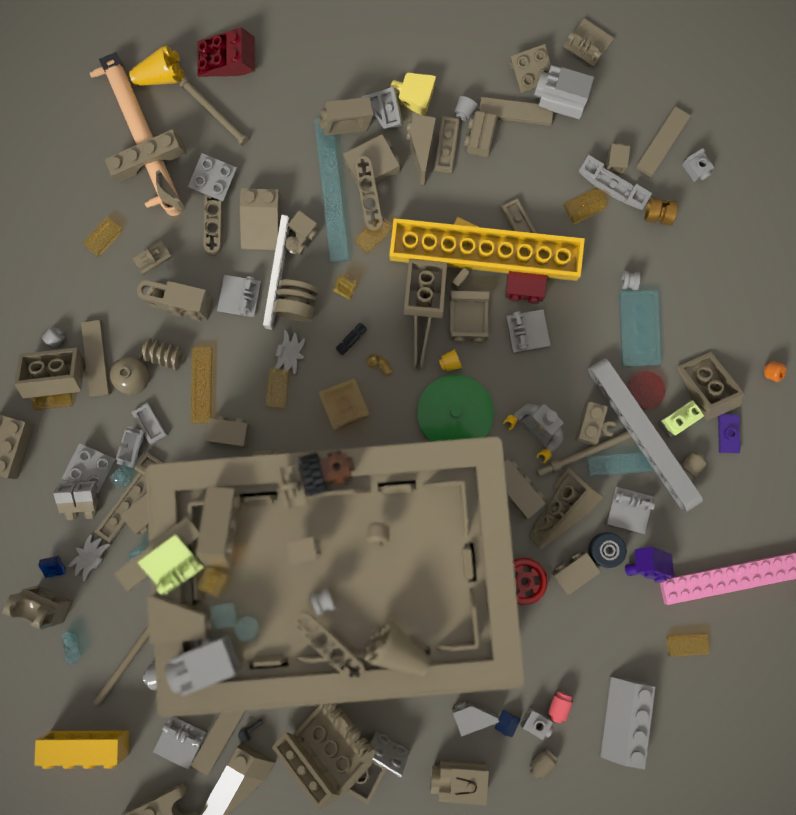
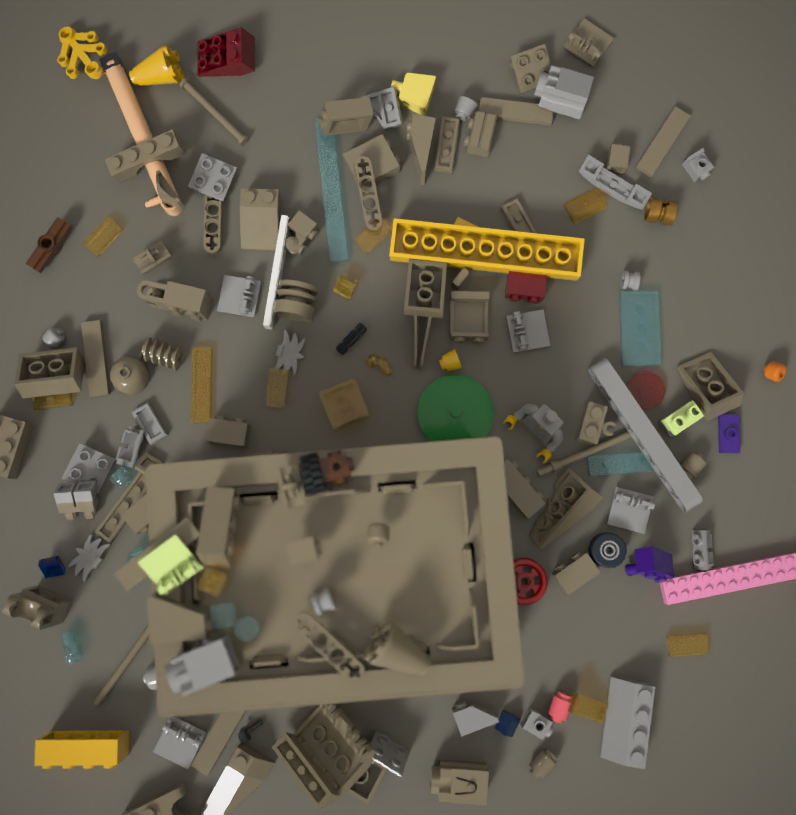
(56, 235): none -> reddish brown piece
(69, 37): none -> yellow plant
(588, 708): none -> clear yellow tile
(701, 542): none -> light grey hinge

